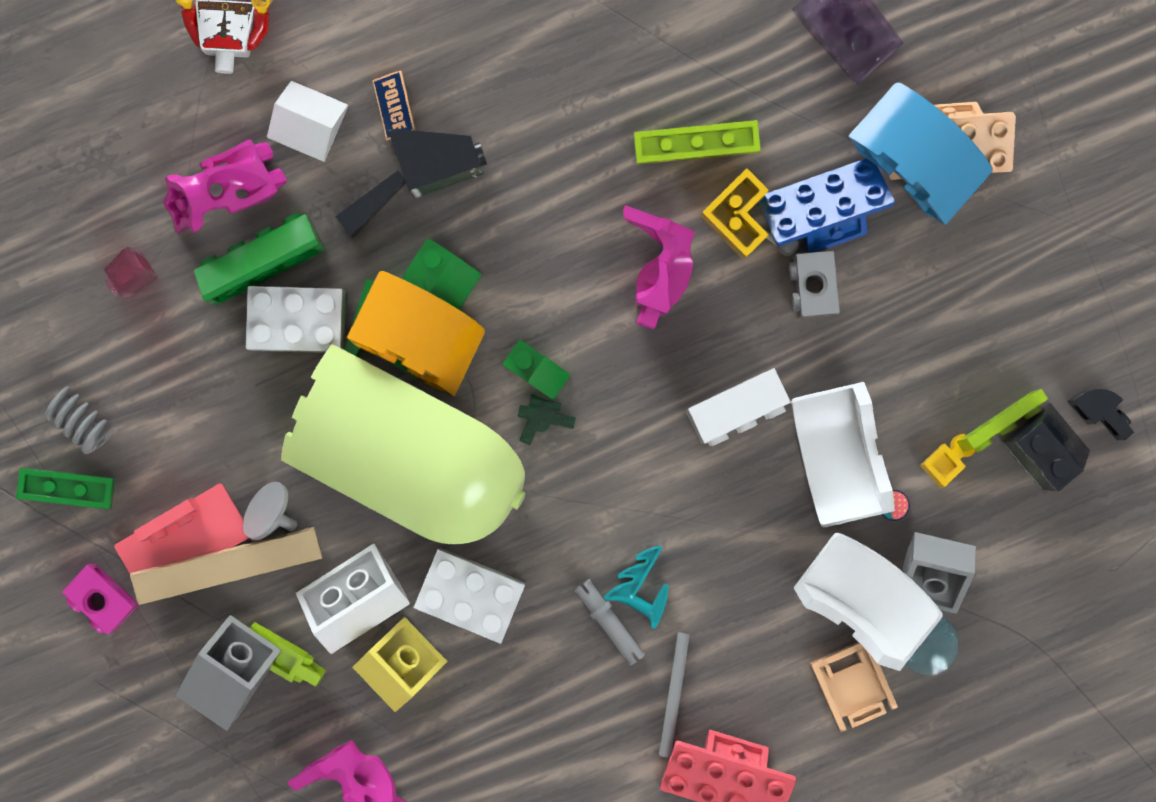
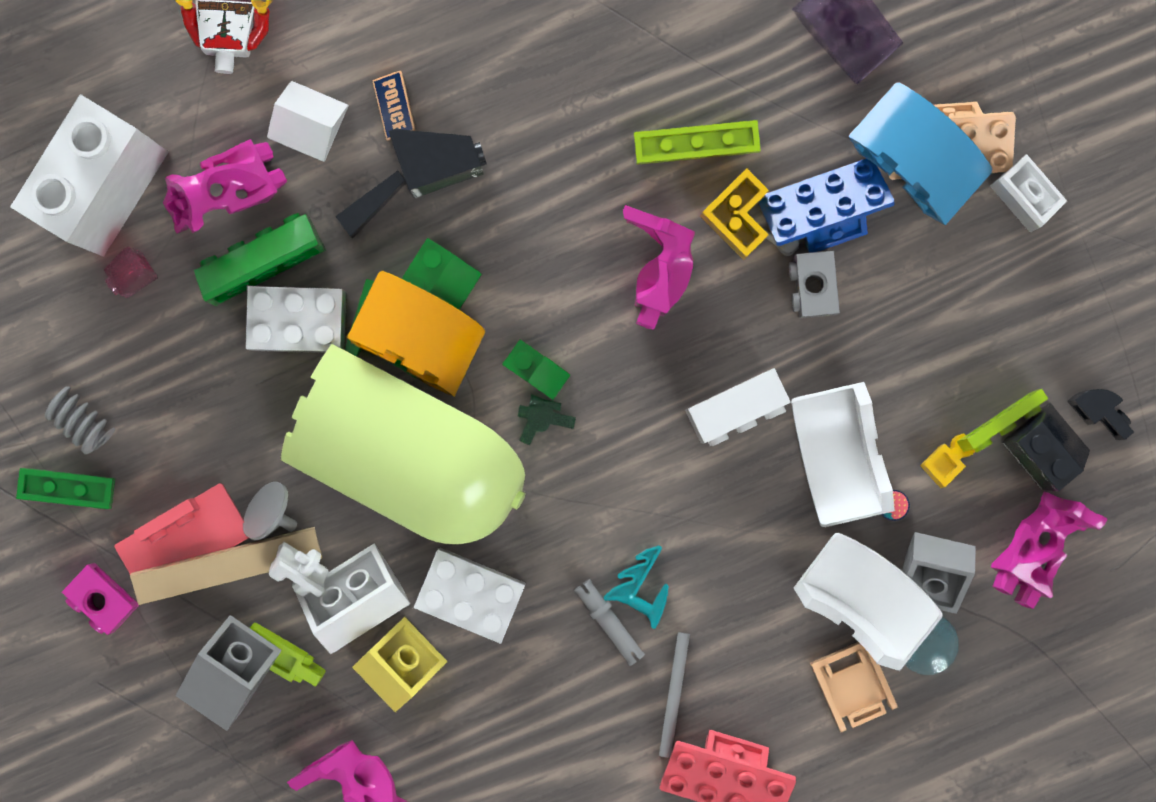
(89, 177): none -> white brick
(301, 568): none -> white hips
(1024, 556): none -> dark pink hips
(1028, 194): none -> white slope

